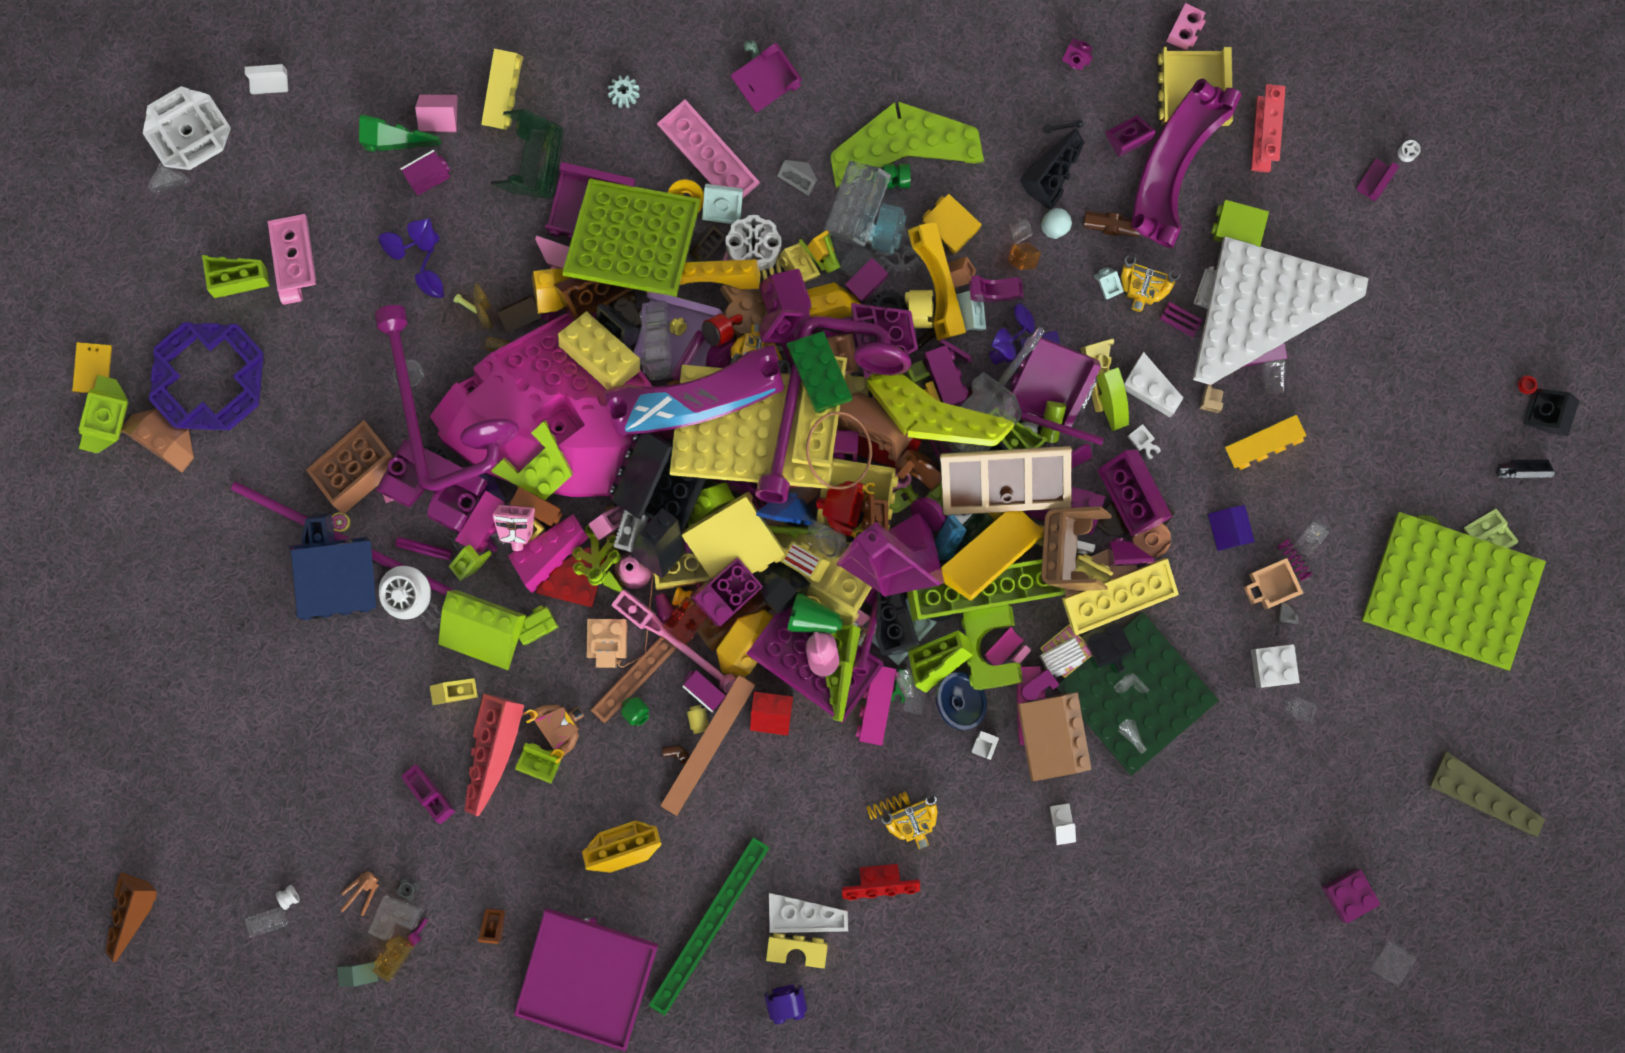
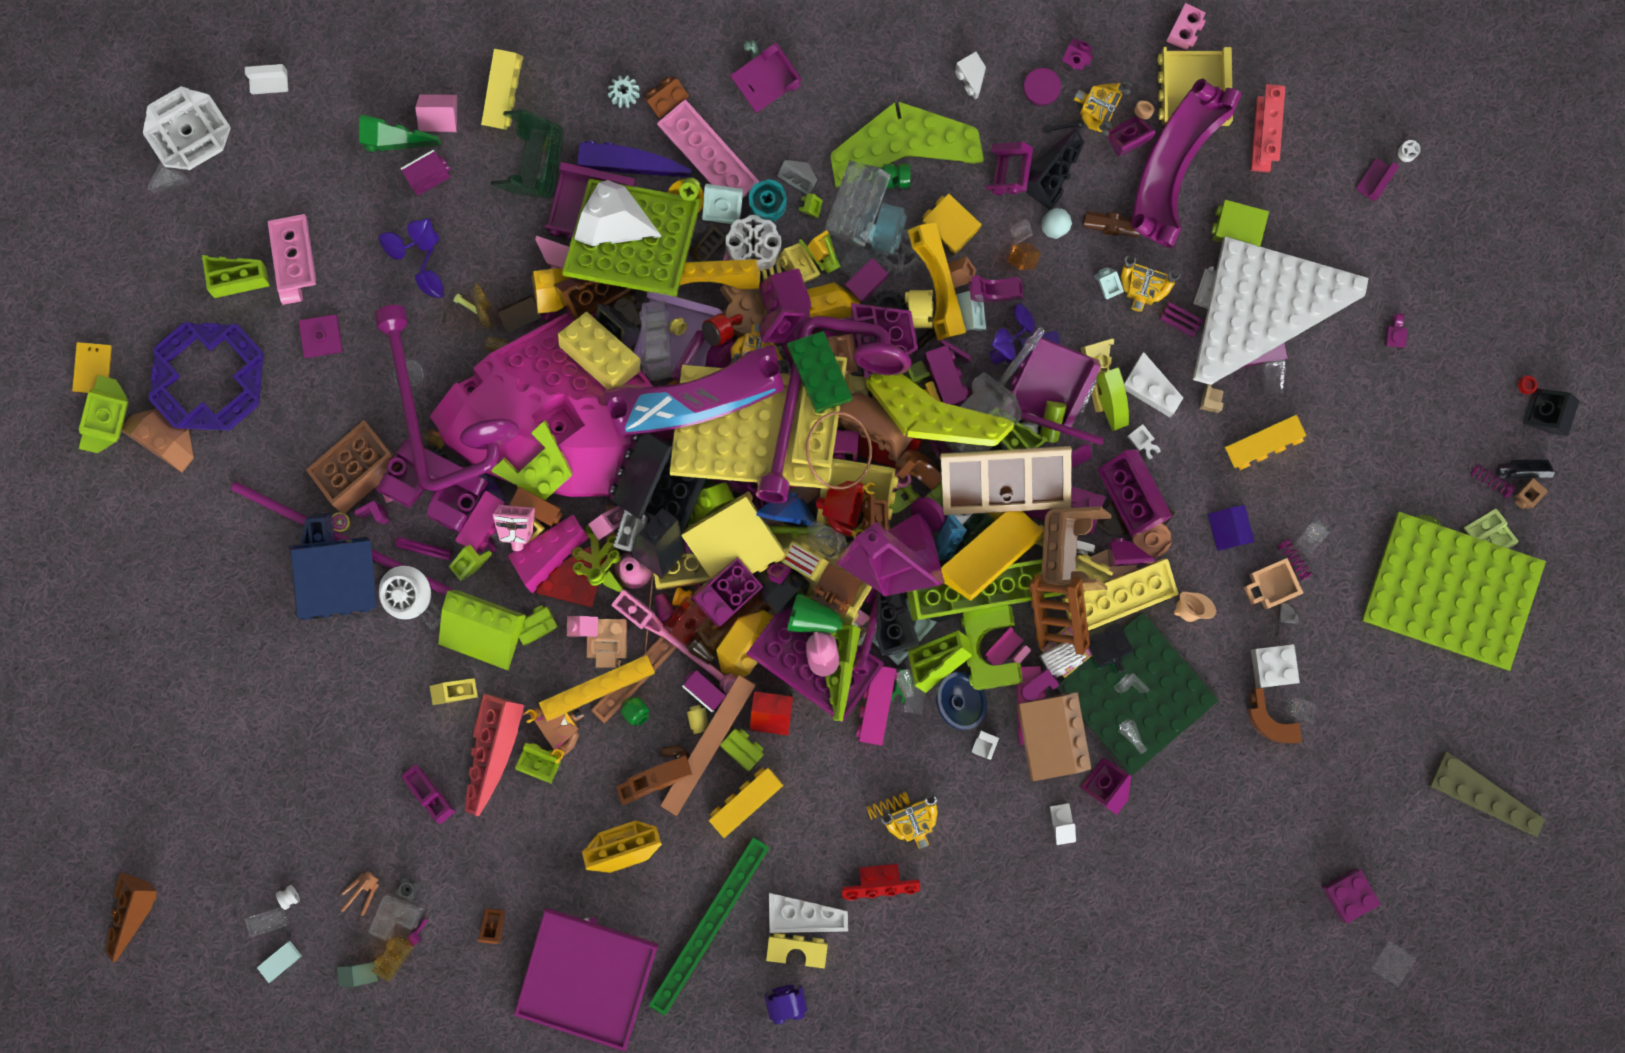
(279, 961): none -> light aqua slope
(320, 336): none -> magenta plate
(376, 509): none -> magenta panel
(434, 438): none -> clear yellow piece
(582, 626): none -> bright pink slope
(596, 688): none -> yellow arch
(613, 217): none -> white wedge
(622, 159): none -> dark purple slope
(653, 779): none -> dark orange slope
(665, 96): none -> dark orange bracket
(692, 185): none -> lime wheel
(699, 649): none -> dark brown cone
(742, 750): none -> lime brick
(742, 805): none -> yellow brick
(768, 190): none -> teal brick
(778, 572): none -> magenta tile
(812, 205): none -> lime tile
(836, 589): none -> dark orange hinge
(971, 71): none -> white slope
(1004, 151): none -> magenta panel
(1042, 86): none -> magenta tile
(1075, 606): none -> dark orange fence
(1101, 104): none -> torso
(1108, 785): none -> magenta slope
(1144, 109): none -> light nougat tile
(1194, 606): none -> light nougat piece
(1266, 725): none -> dark orange arch
(1396, 335): none -> magenta plate
(1508, 491): none -> magenta piece
(1535, 491): none -> medium nougat brick

